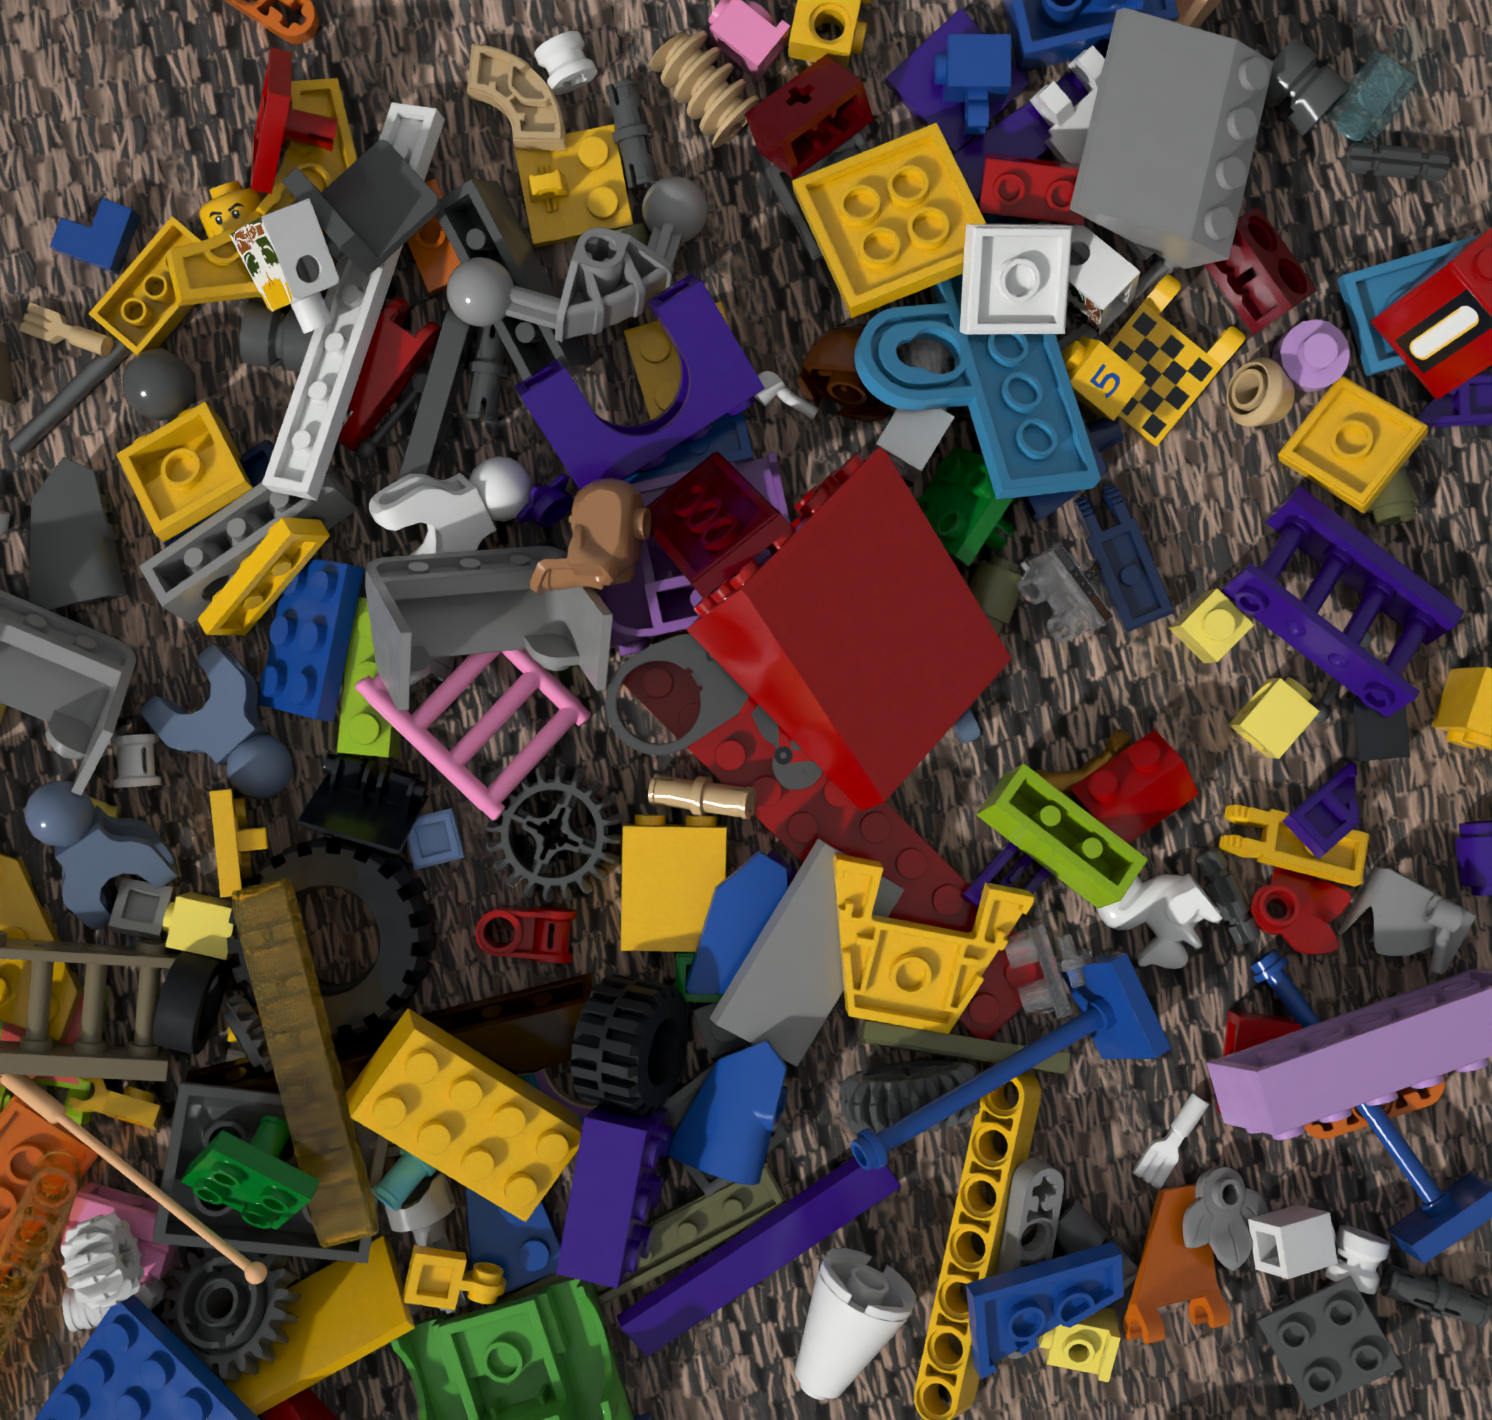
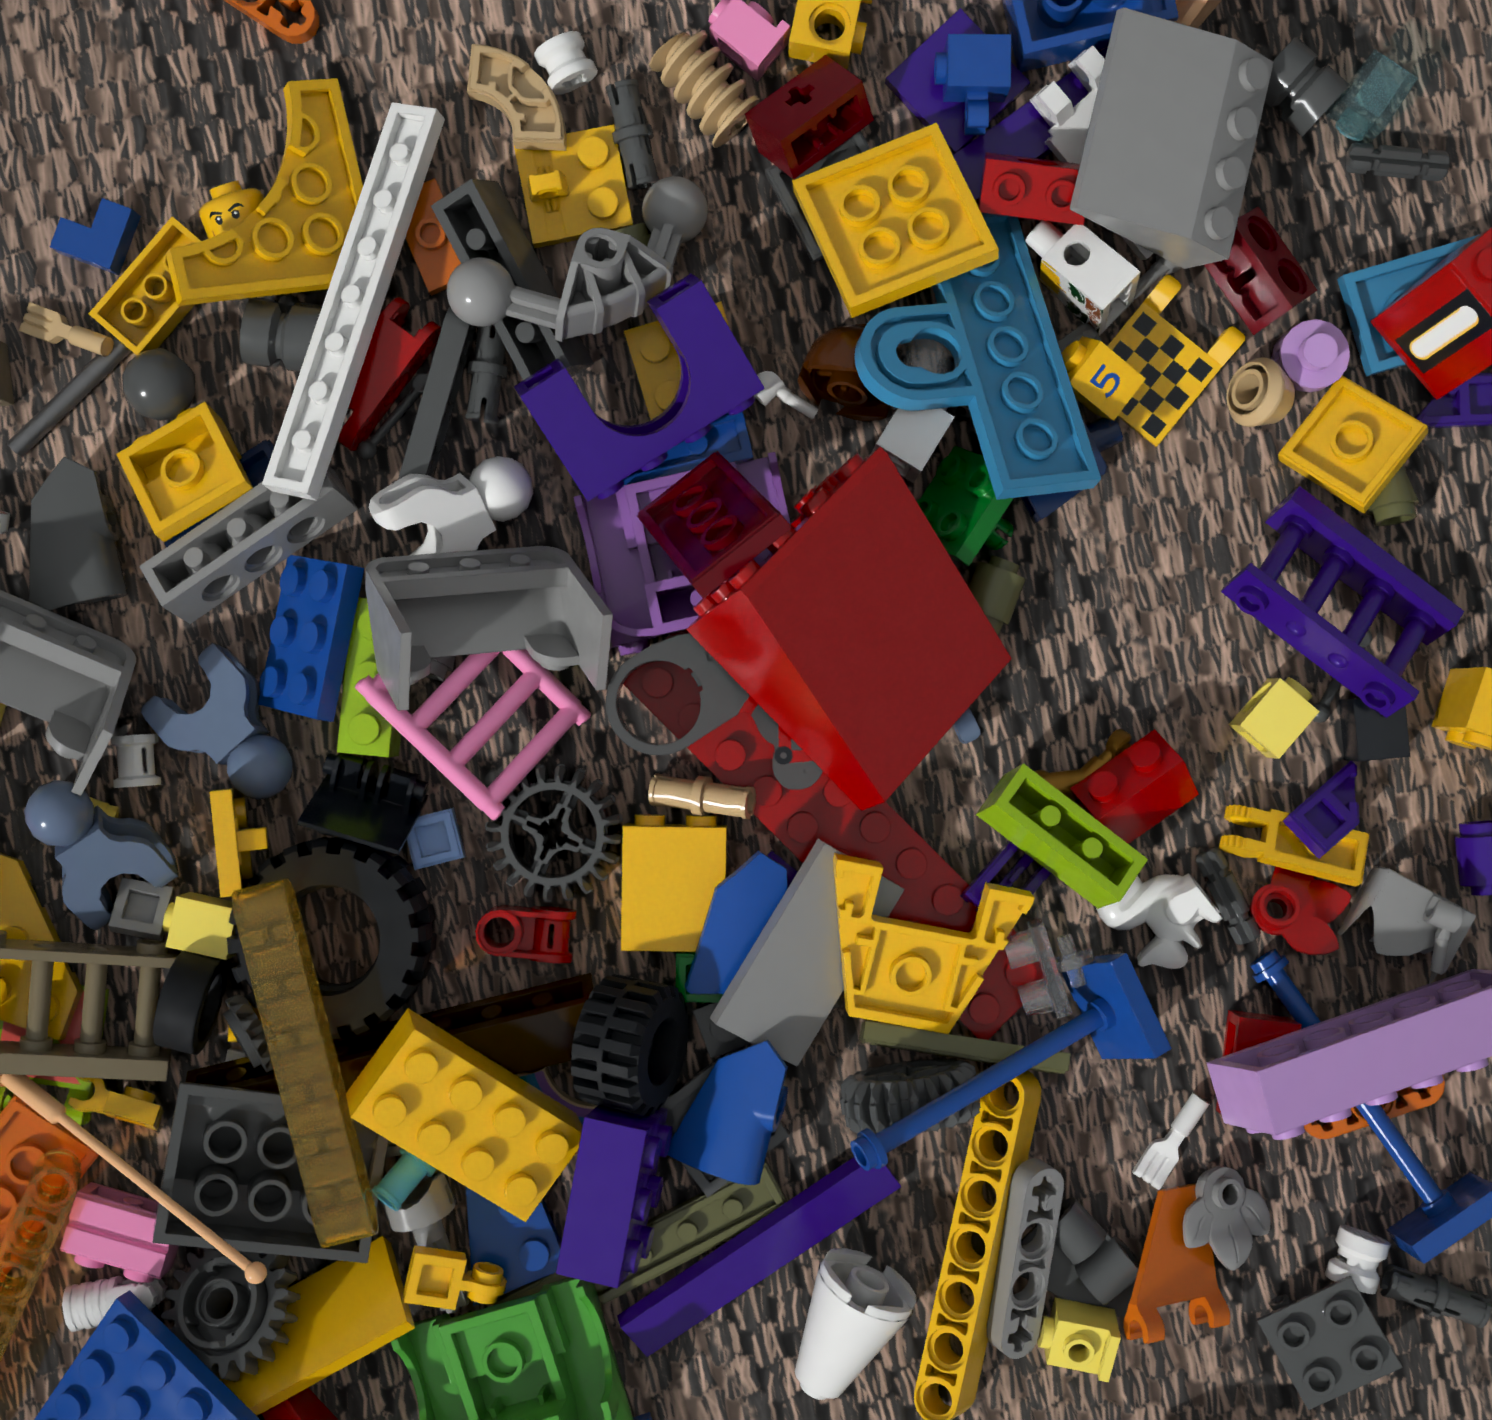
(102, 1261): white gear -> none
(252, 1176): green plate -> none
(263, 576): yellow plate -> none
(280, 123): red tile -> none
(289, 262): white torso -> none
(369, 206): dark grey bracket -> none
(547, 503): dark purple plate -> none
(606, 539): medium nougat head -> none
(1015, 278): white tile -> none
(1029, 1301): blue wing -> none
(1068, 590): clear hips -> none
(1124, 563): dark blue hinge -> none
(1211, 626): light yellow brick -> none
(1293, 1241): white brick -> none

